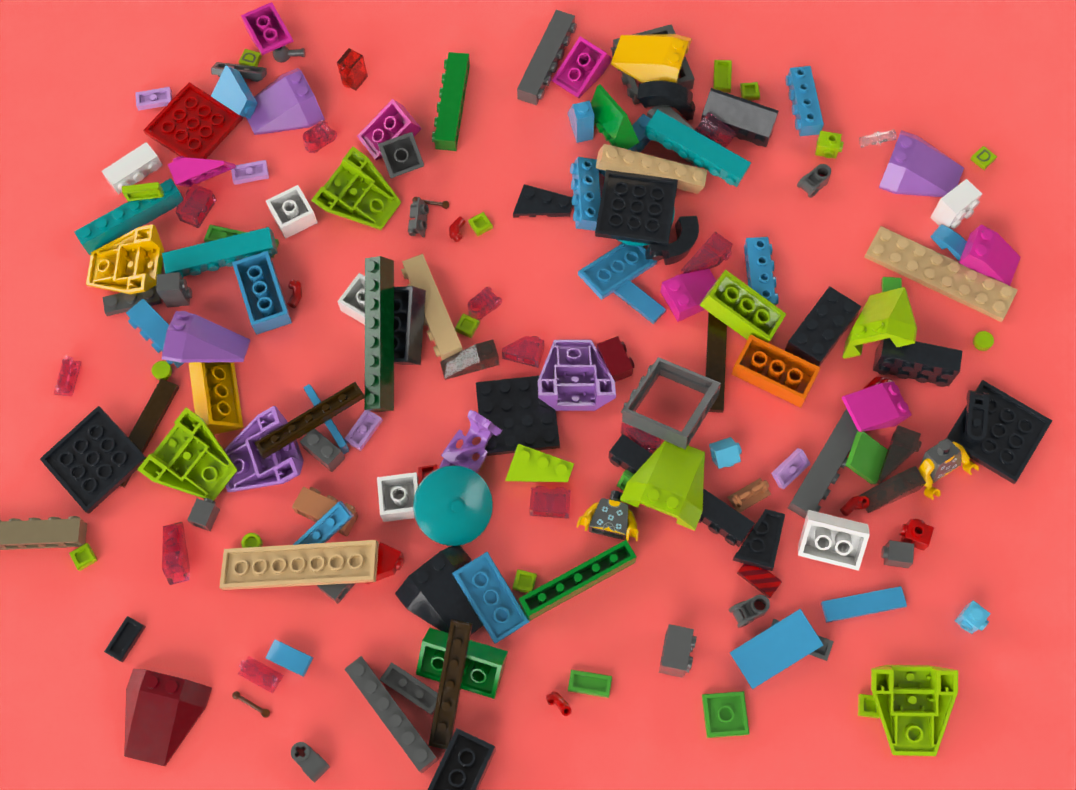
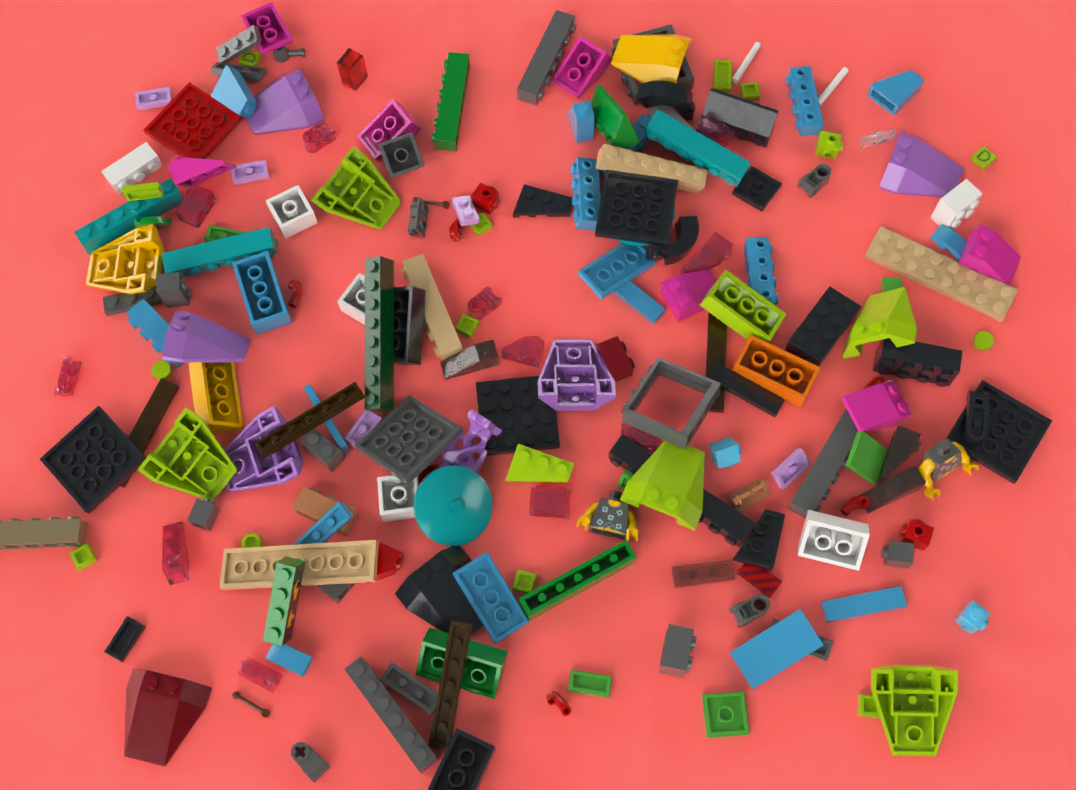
(156, 220): none -> green tile
(239, 44): none -> plate
(283, 601): none -> brick
(409, 439): none -> dark grey plate
(465, 210): none -> lavender plate
(485, 198): none -> red brick
(702, 573): none -> clear smoke tile
(746, 62): none -> white bar
(747, 390): none -> black tile
(757, 188): none -> black tile
(832, 85): none -> white bar
(896, 91): none -> dark azure slope

